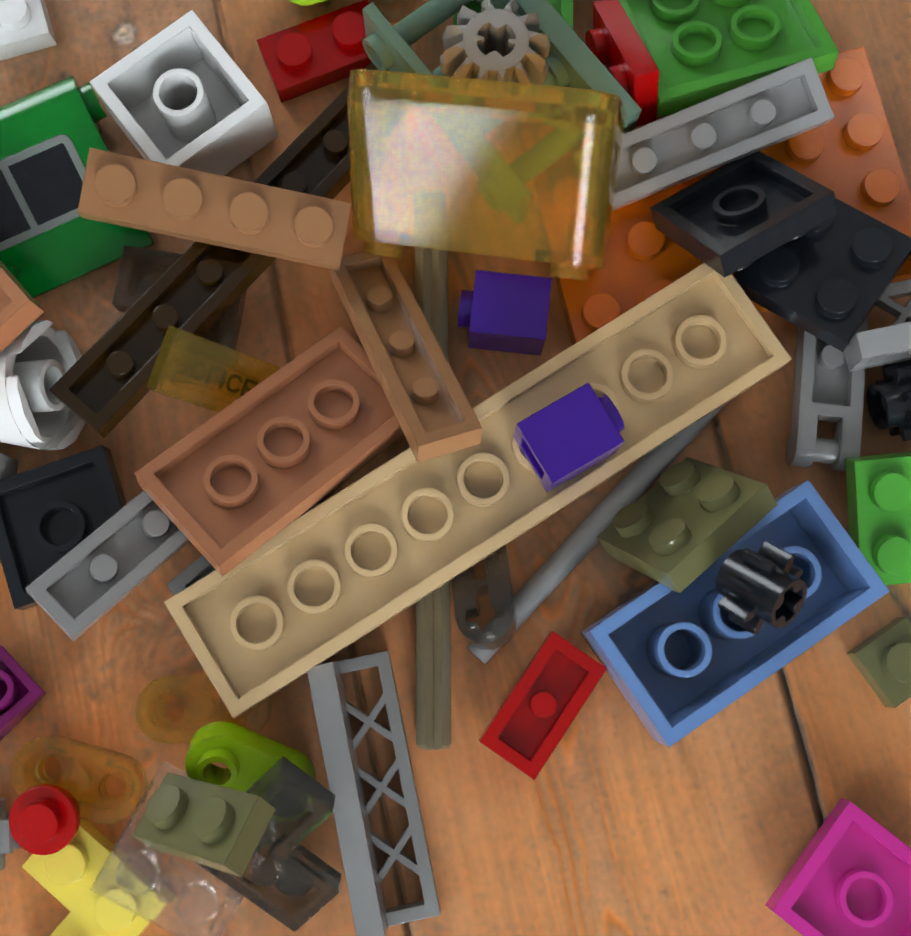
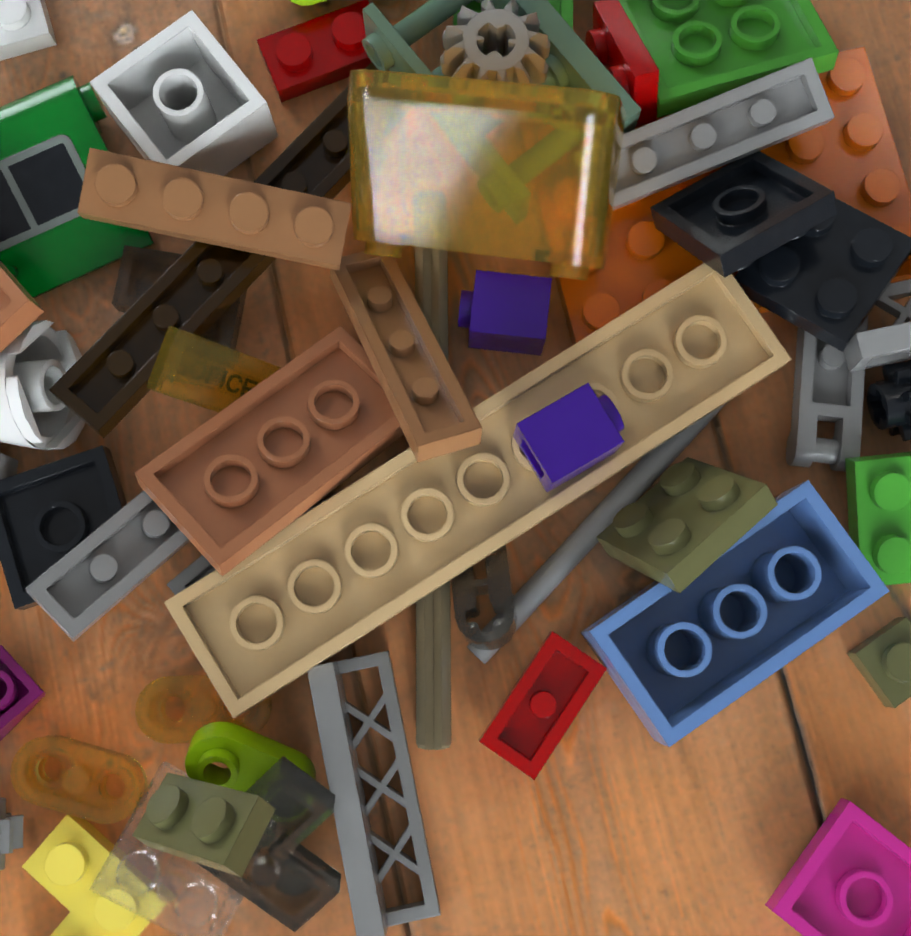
(44, 819): red plate -> none
(761, 587): black gear -> none

